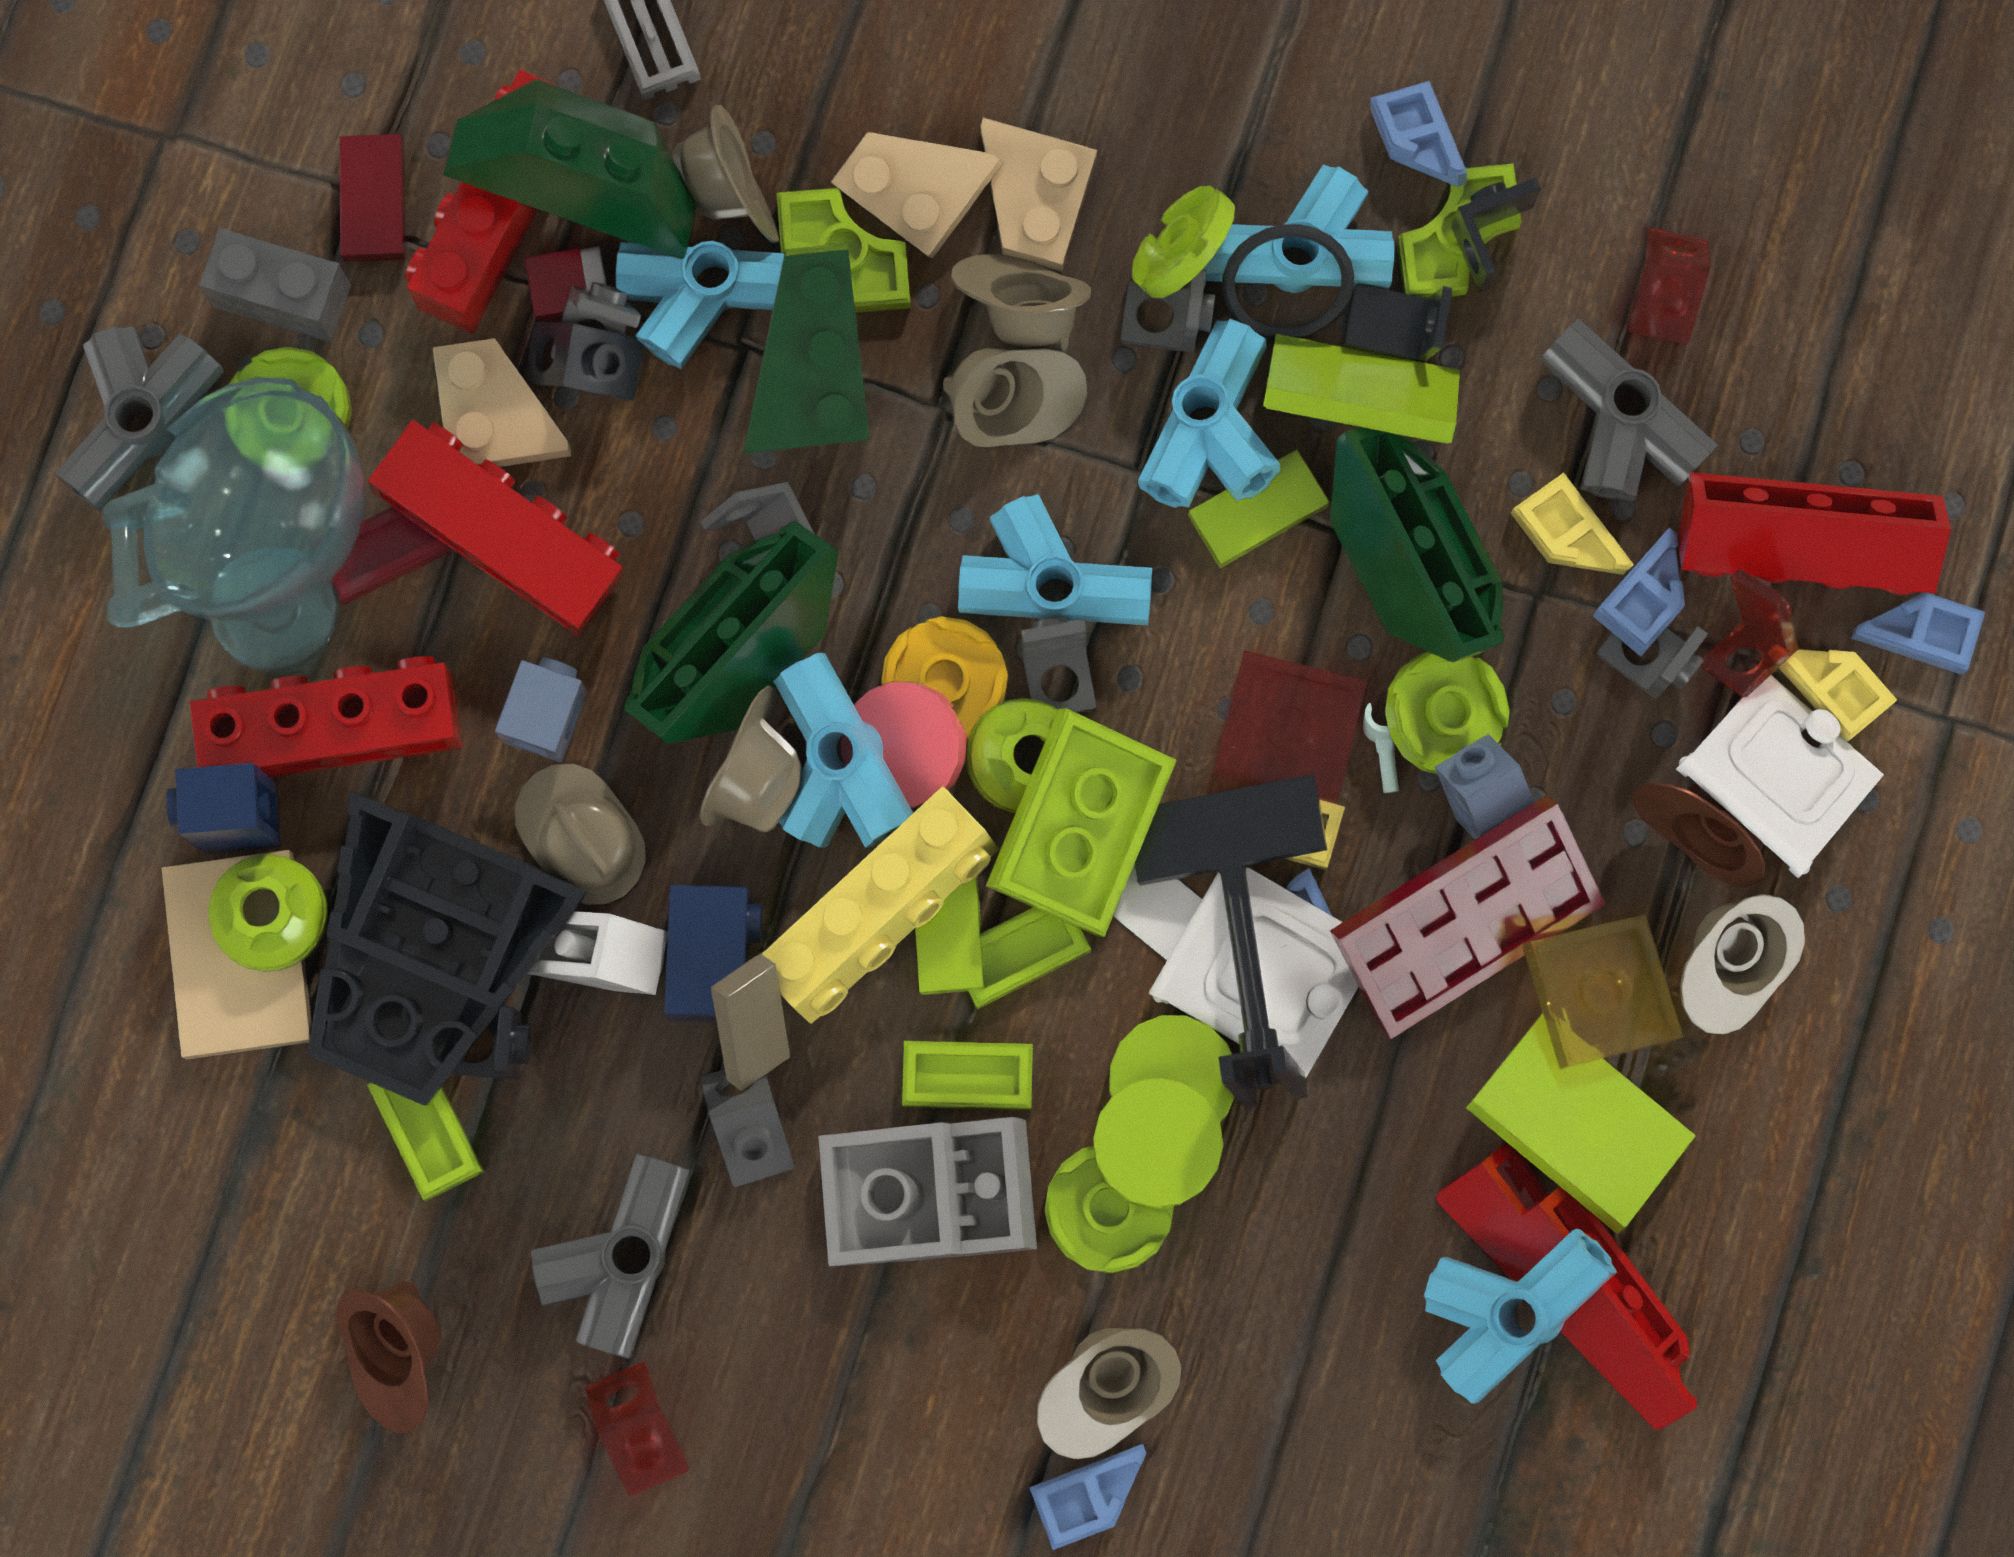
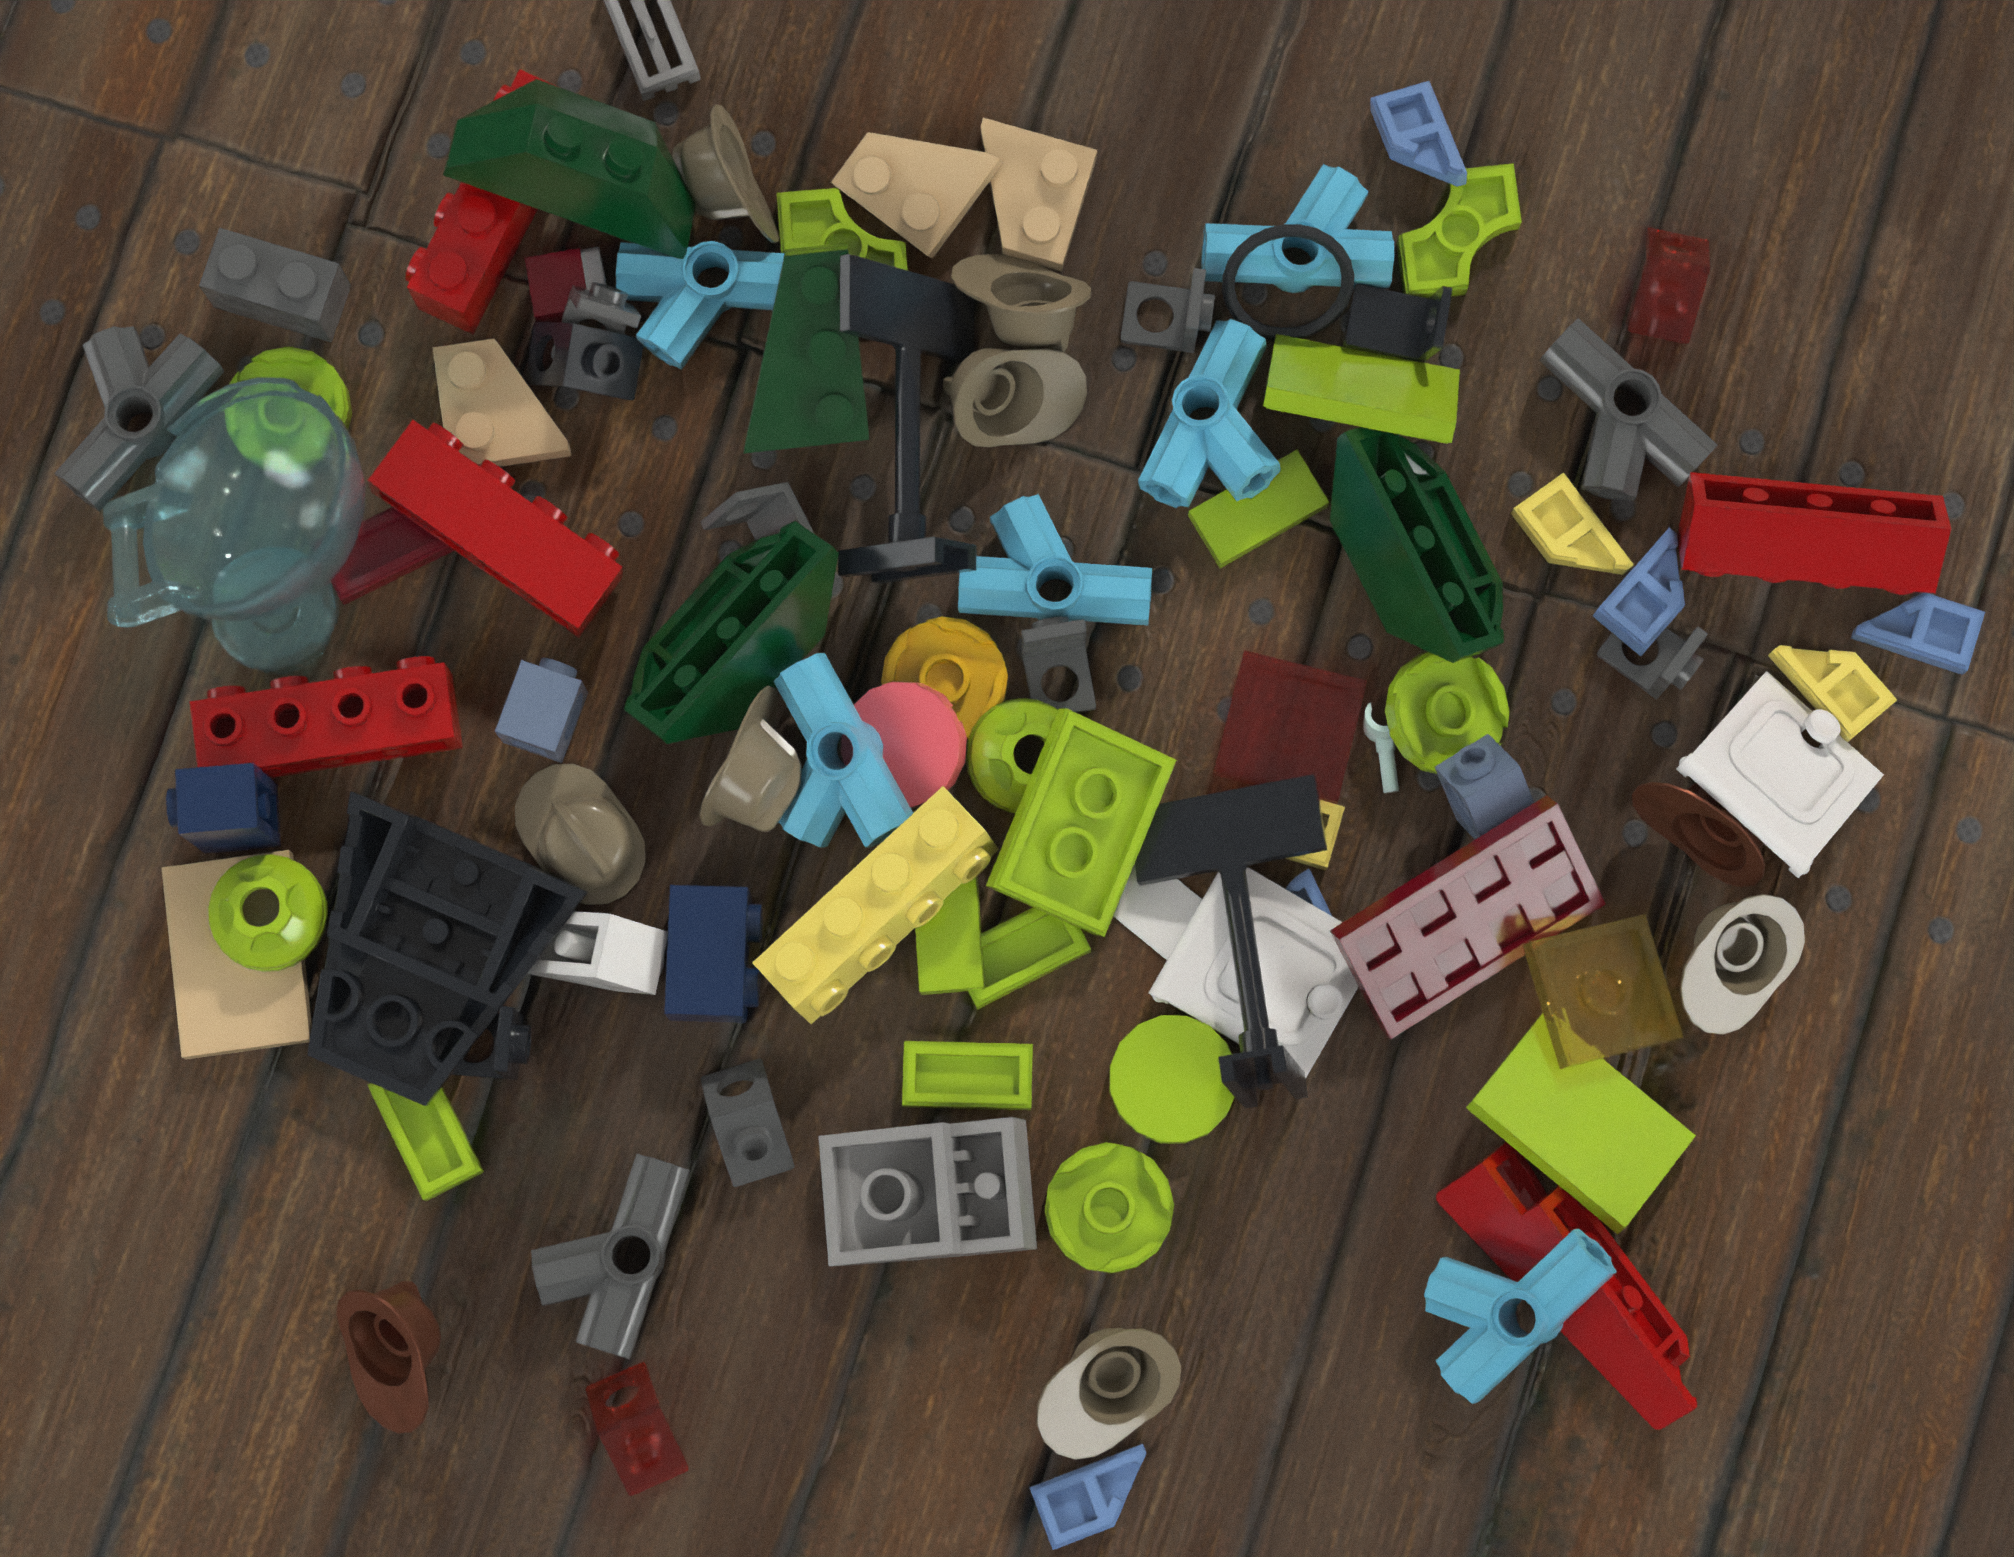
(372, 198): dark red tile -> none
(750, 1021): dark tan tile -> none
(915, 318): none -> black piece
(1158, 1142): lime tile -> none
(1192, 237): lime tile -> none
(1488, 207): black bracket -> none
(1764, 627): clear red bracket -> none

